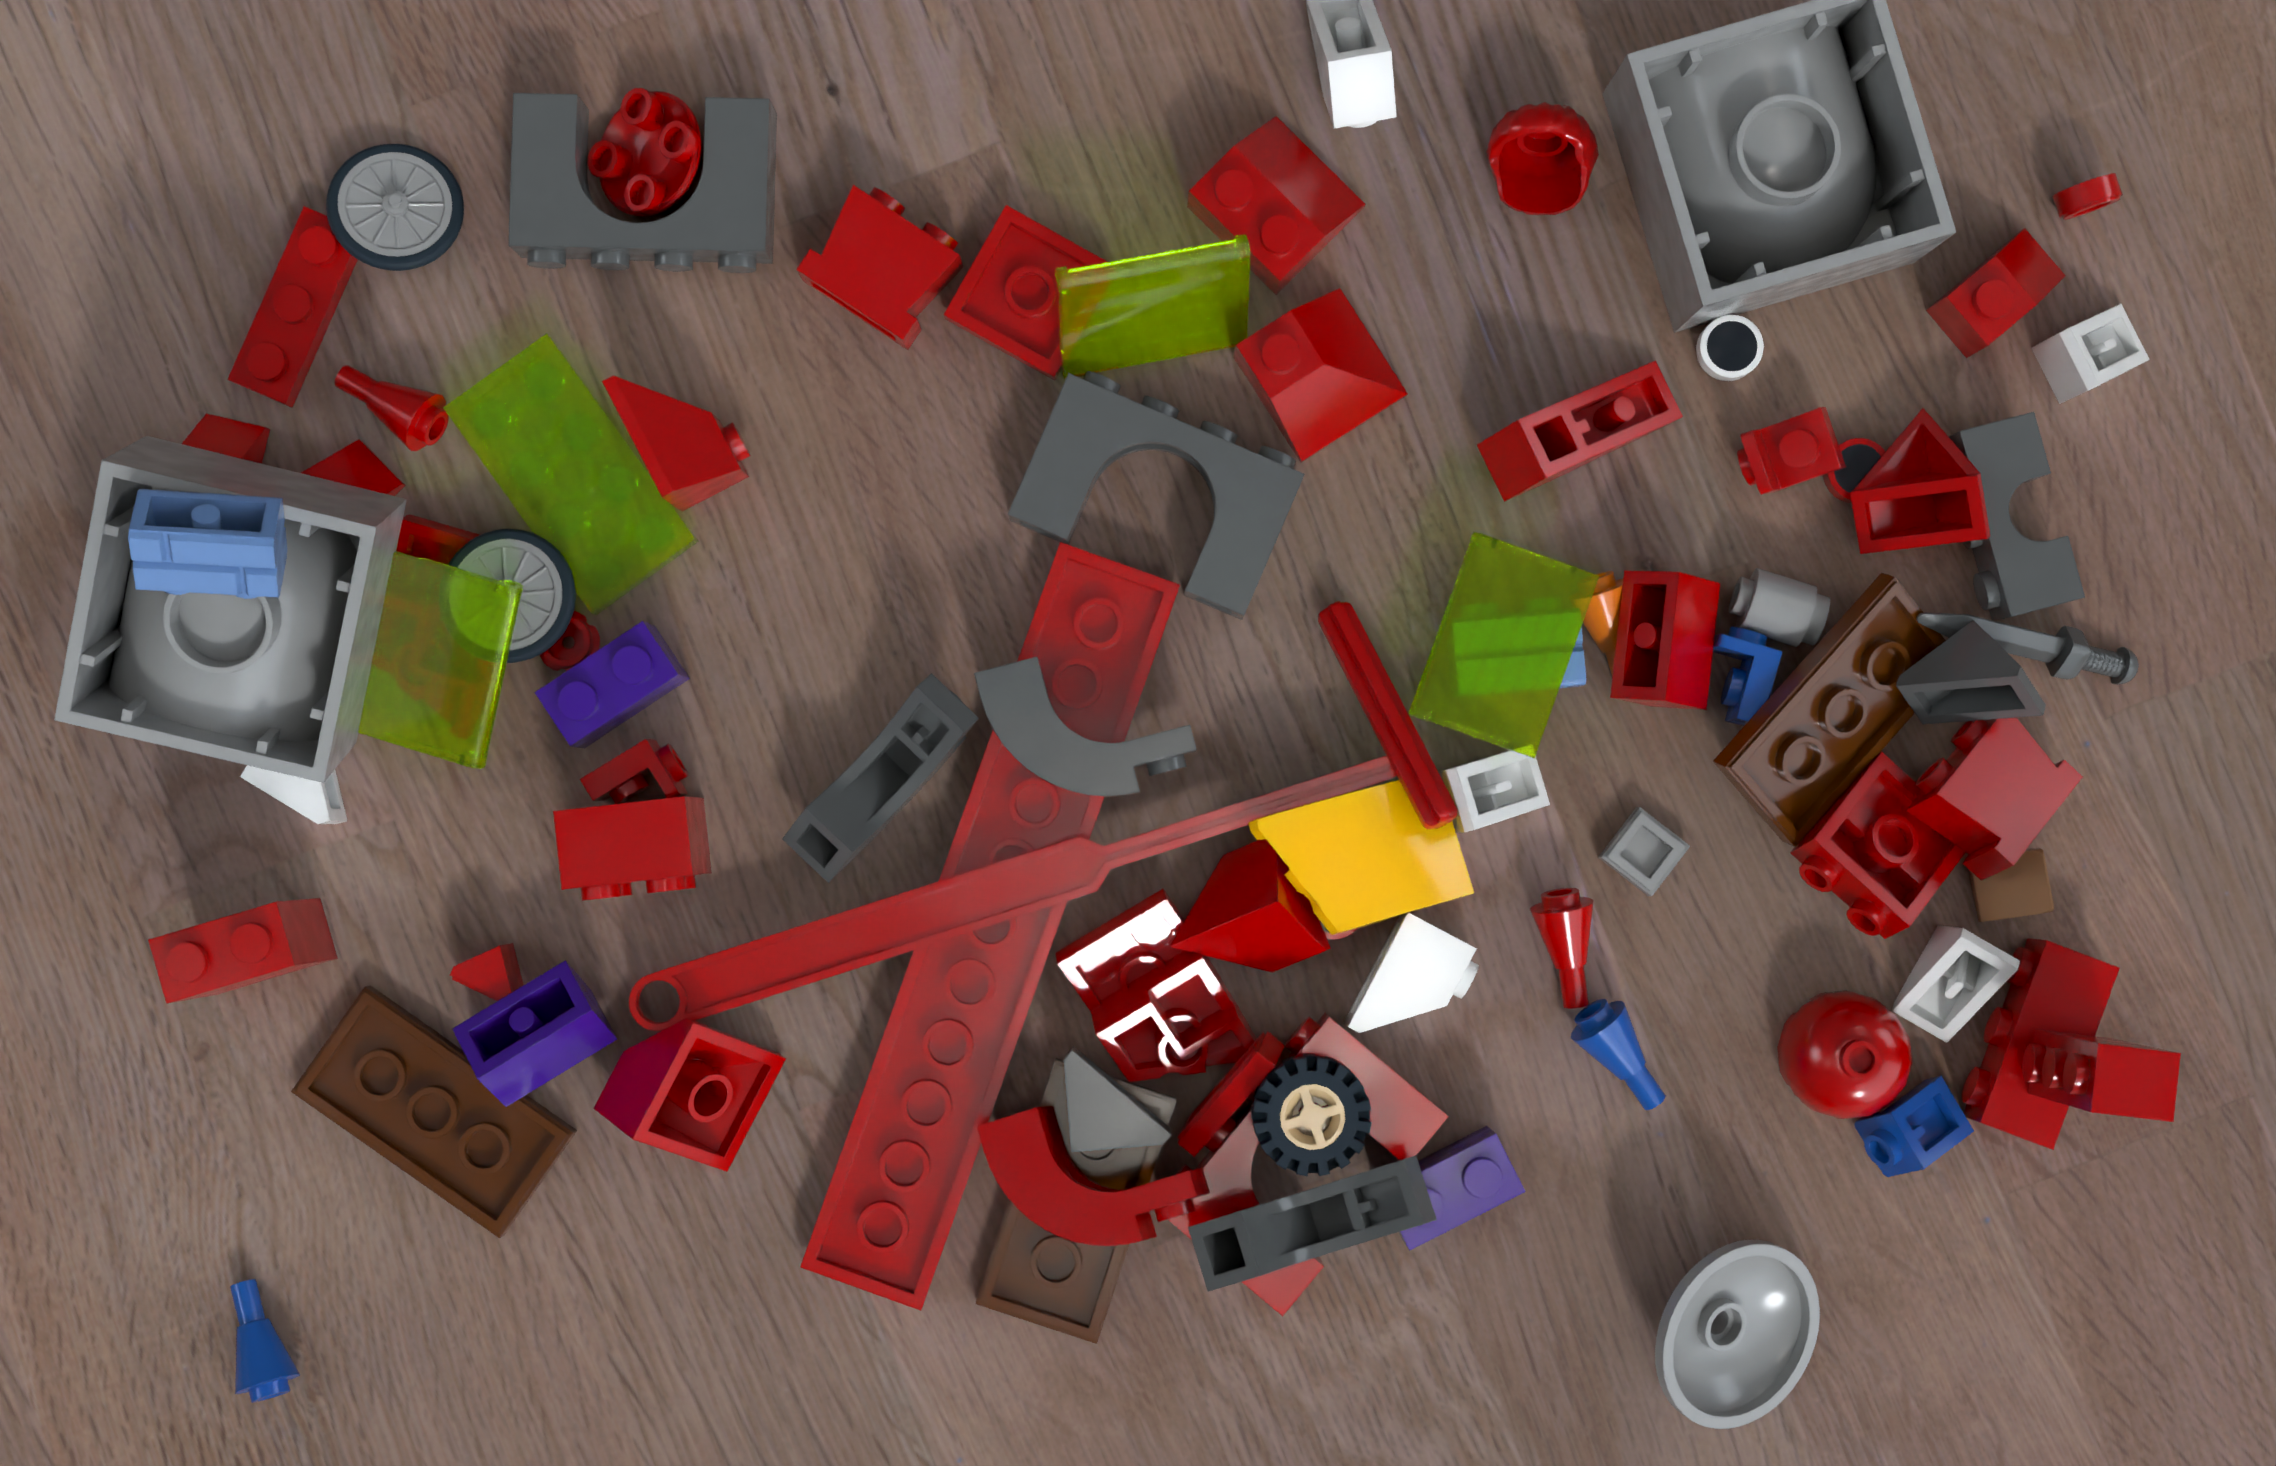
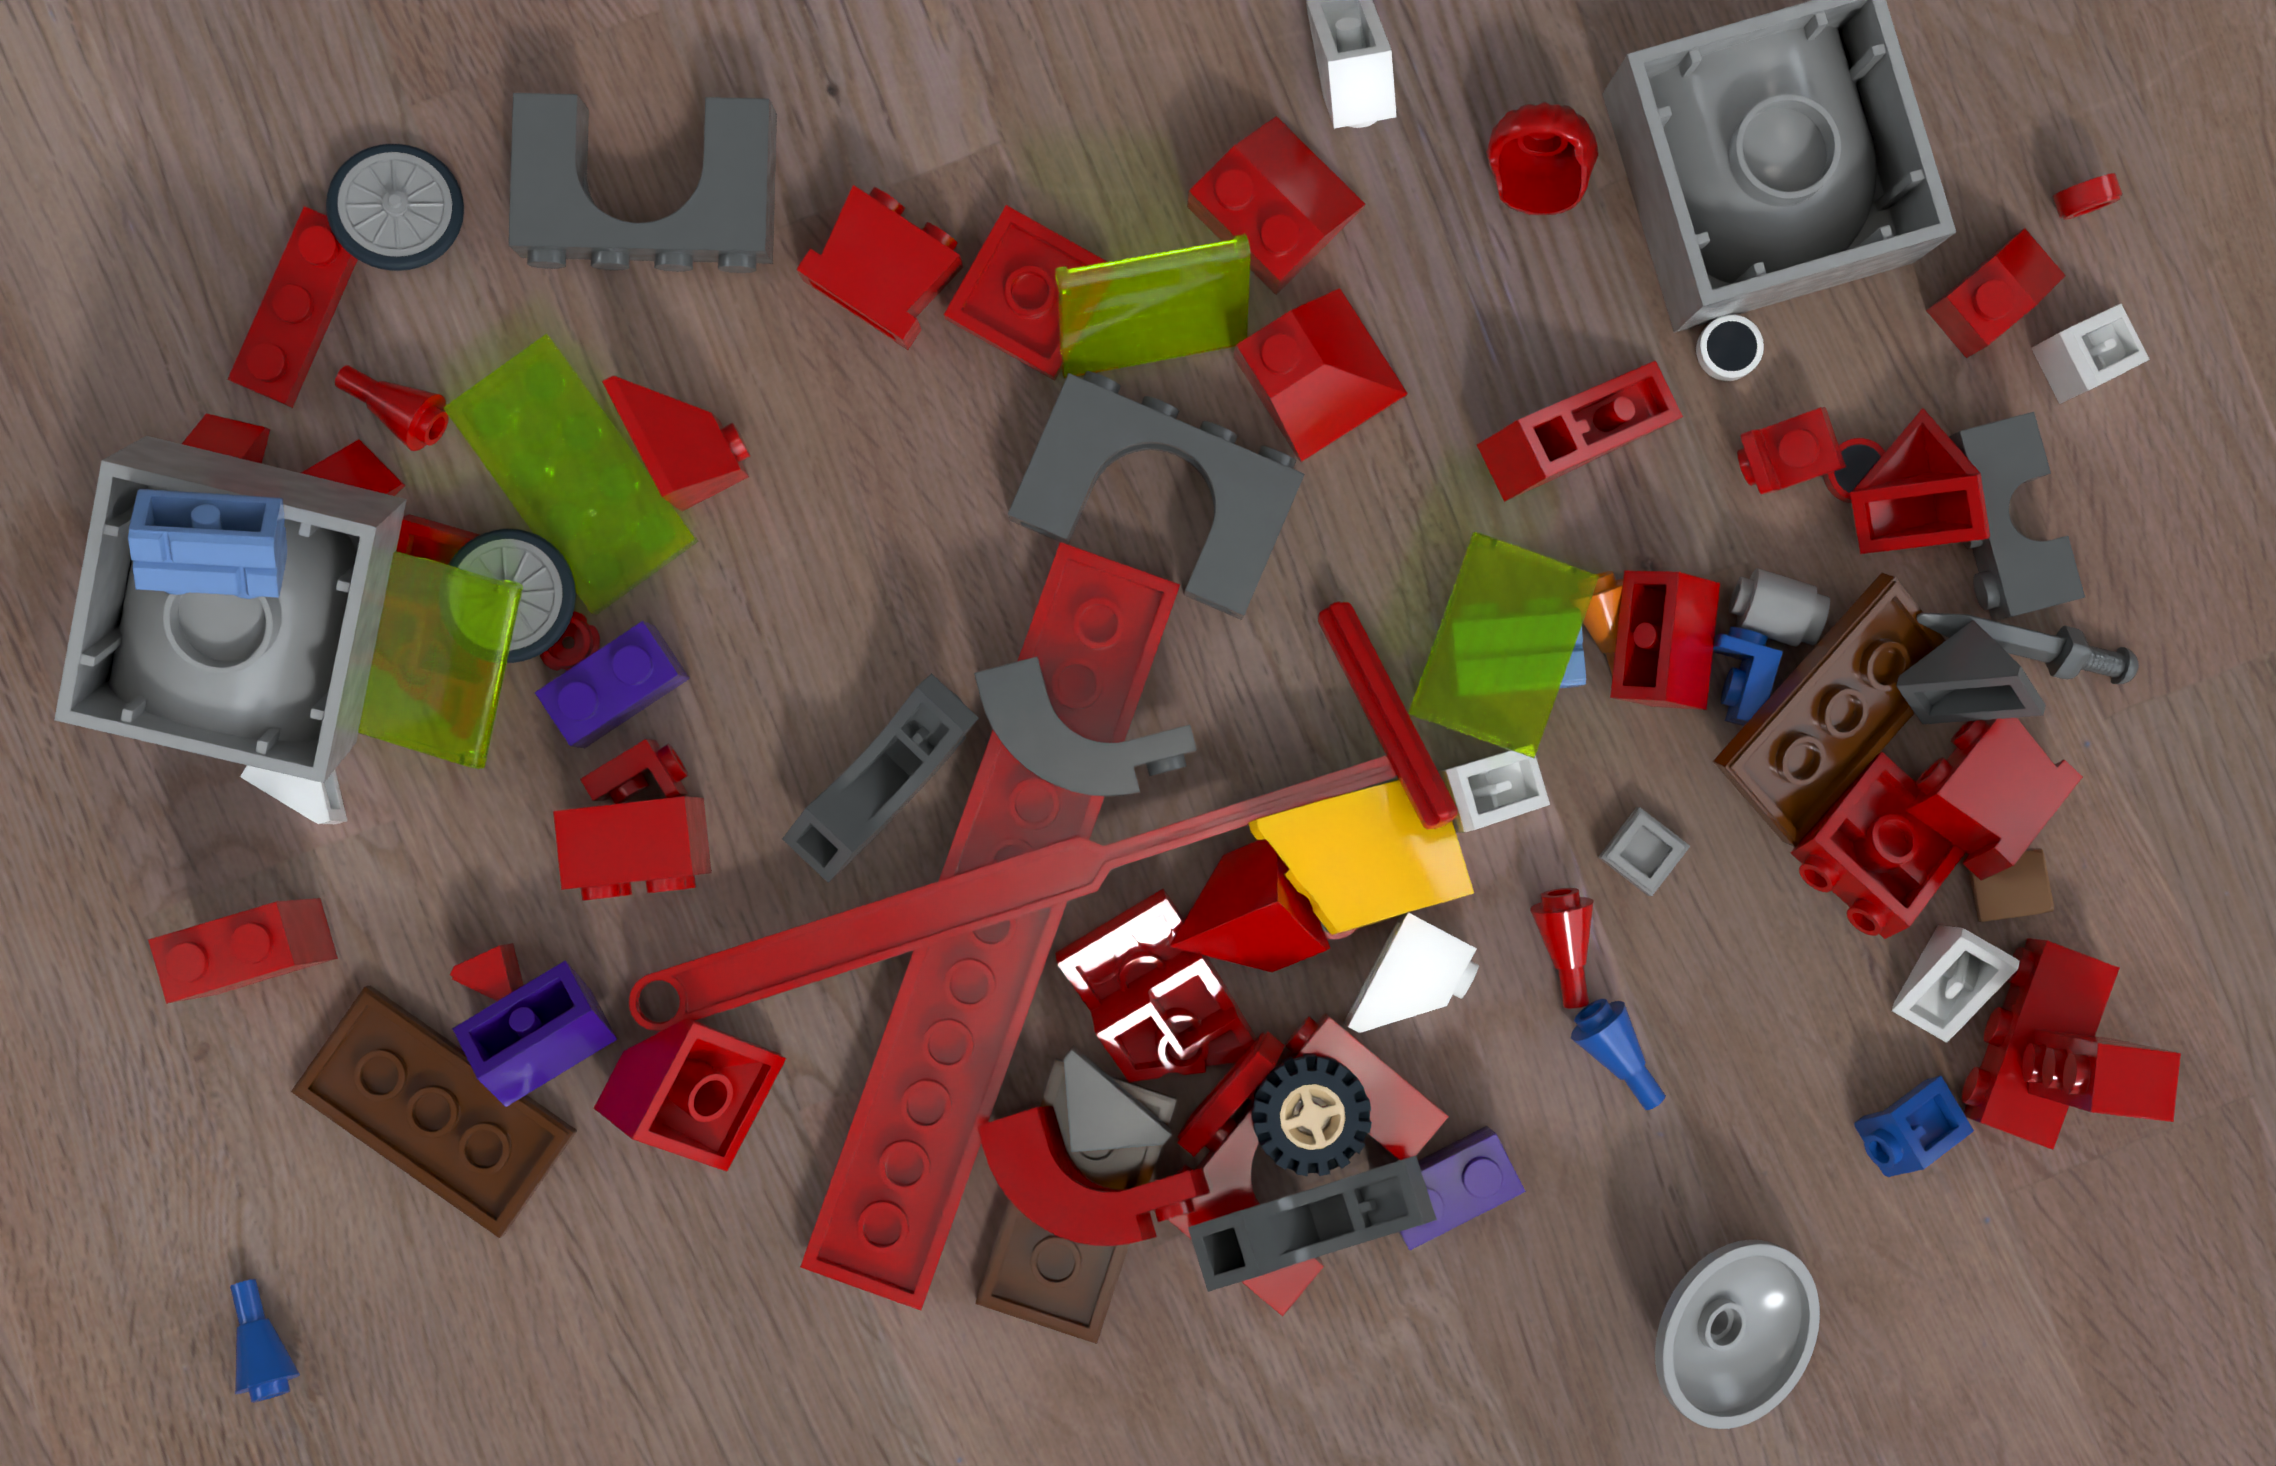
(647, 153): red dish -> none
(1844, 1054): red cylinder -> none

